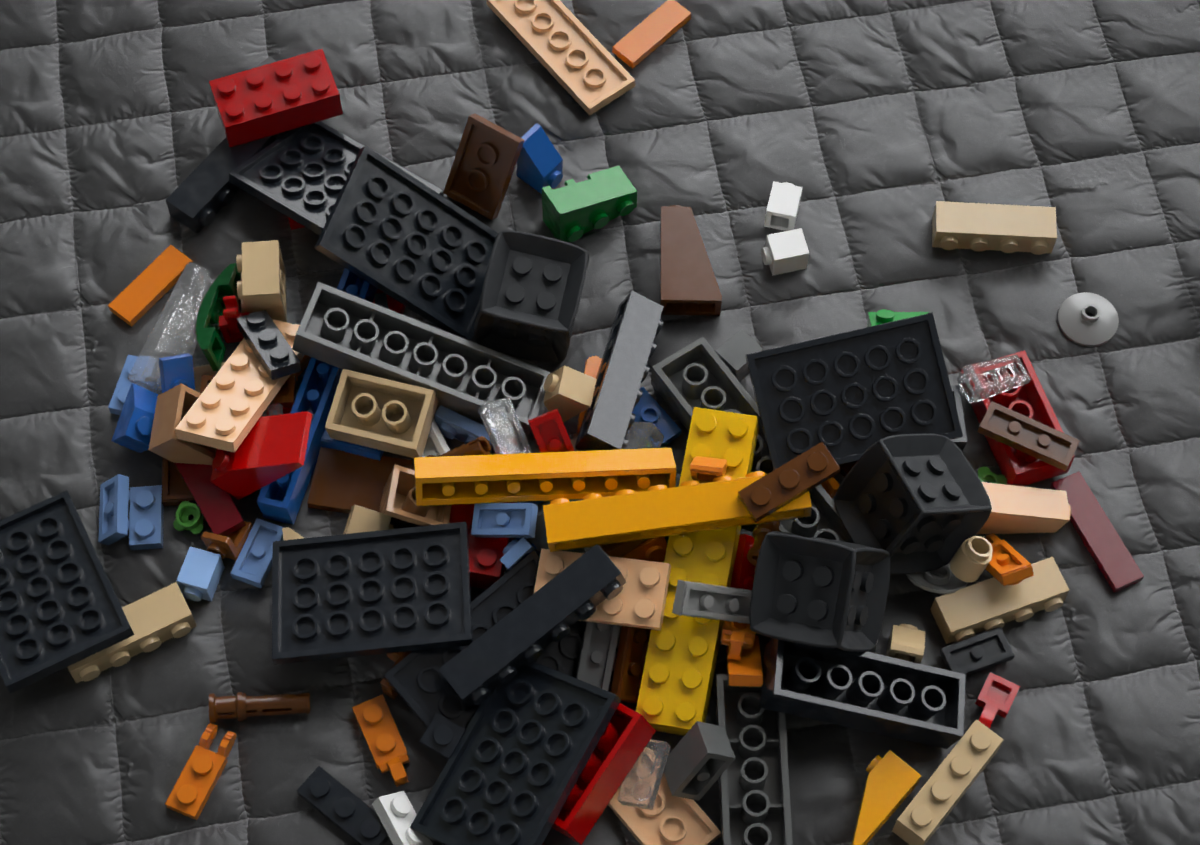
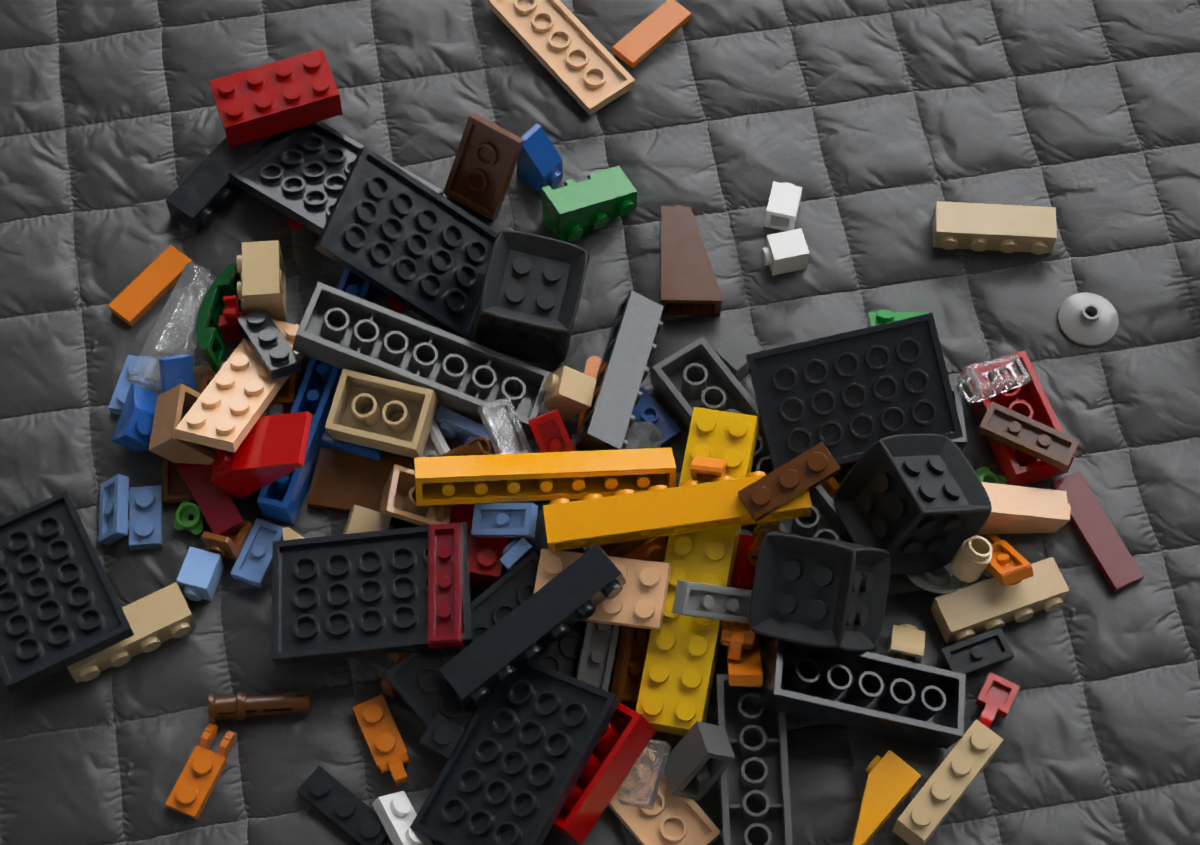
(445, 586): none -> dark red tile

